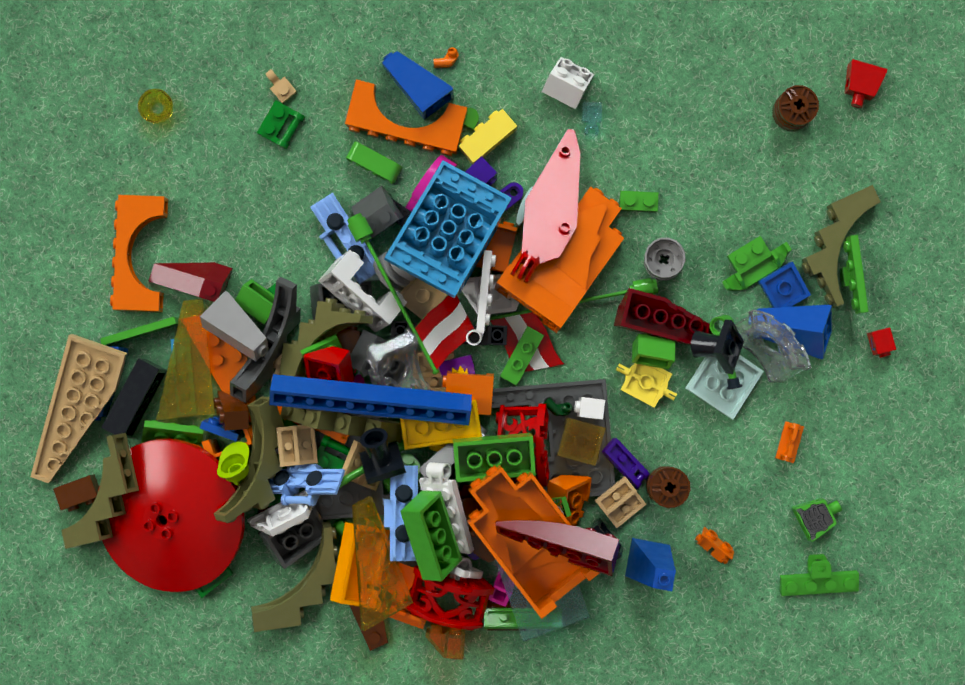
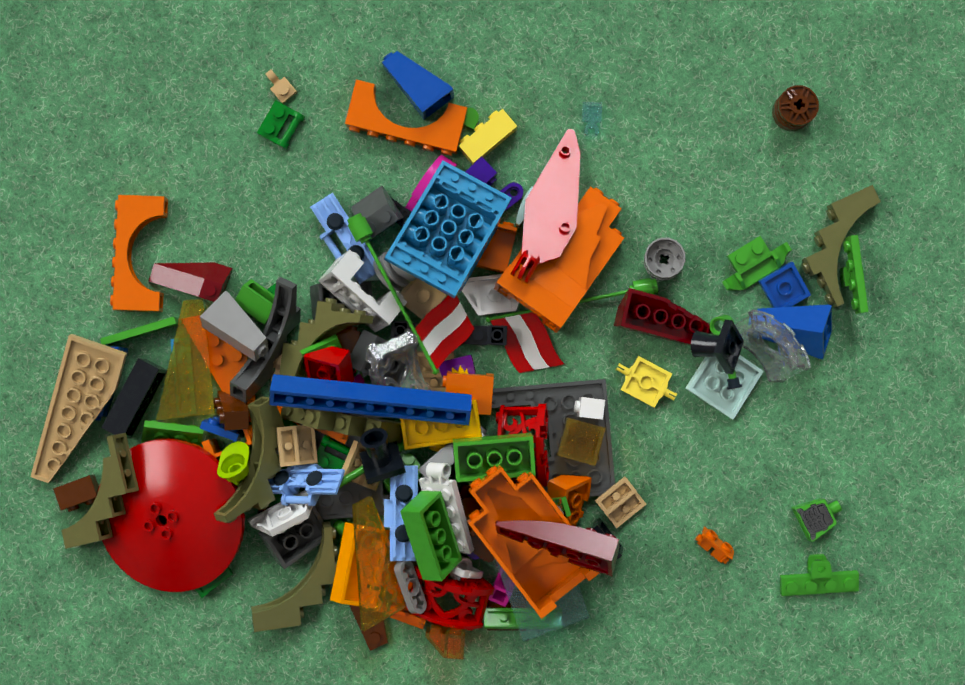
(149, 99): clear yellow piece -> none
(375, 162): bright green beam -> none
(418, 603): none -> light grey beam
(449, 59): orange arm -> none
(485, 298): white hinge -> none
(521, 355): bright green plate -> none
(558, 409): dark green arm -> none
(568, 82): white slope -> none
(625, 462): dark purple plate -> none
(639, 201): bright green plate -> none
(651, 564): blue slope -> none
(653, 351): bright green piece -> none
(658, 481): reddish brown wheel -> none
(789, 442): orange hinge -> none
(863, 81): red torso -> none
(881, 342): red brick -> none

